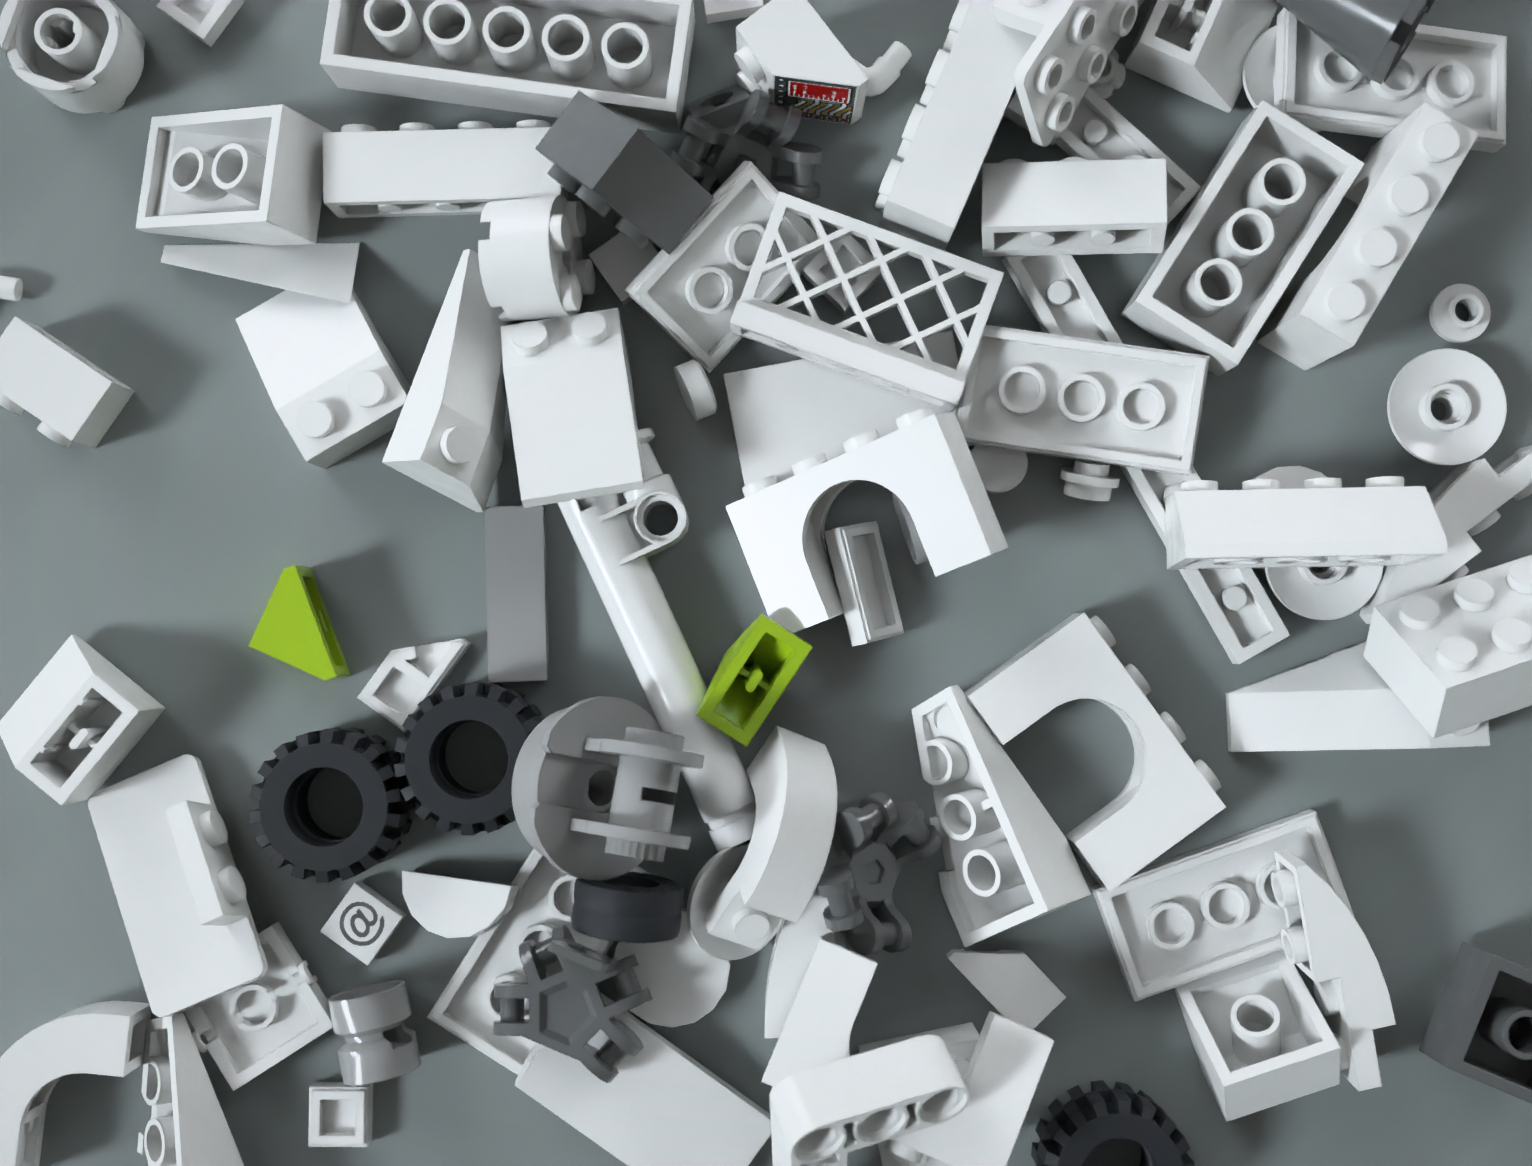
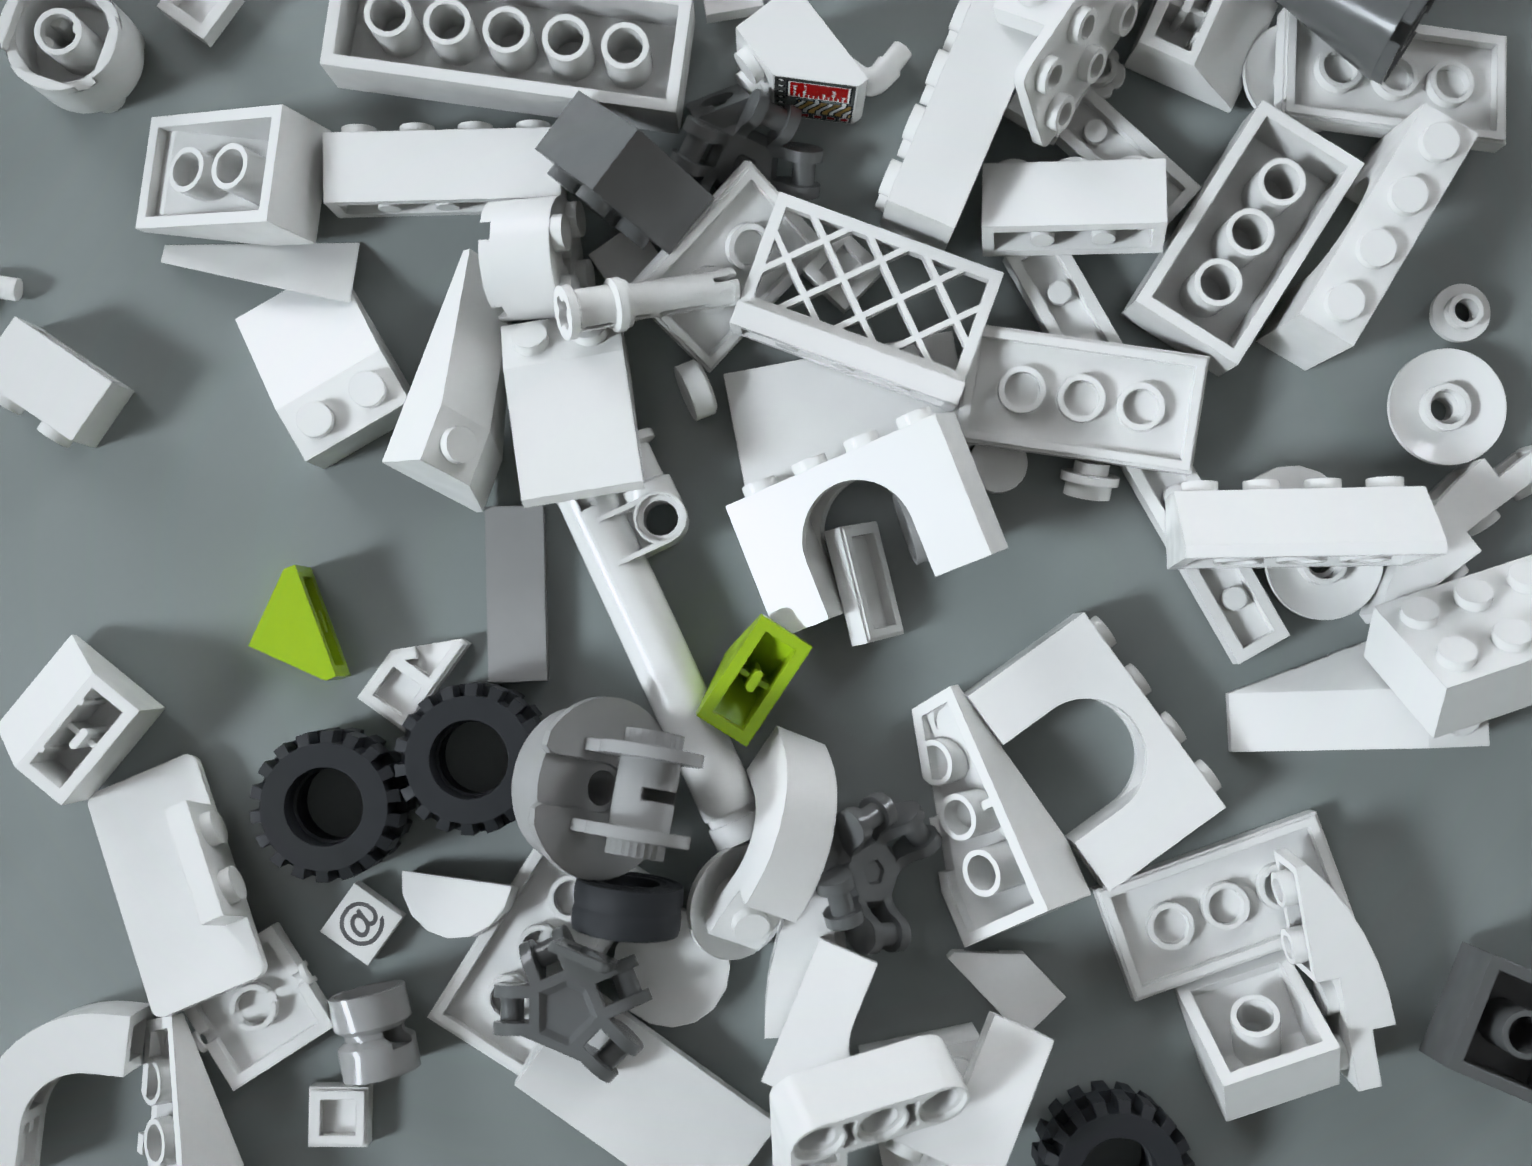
(622, 303): none -> white pin

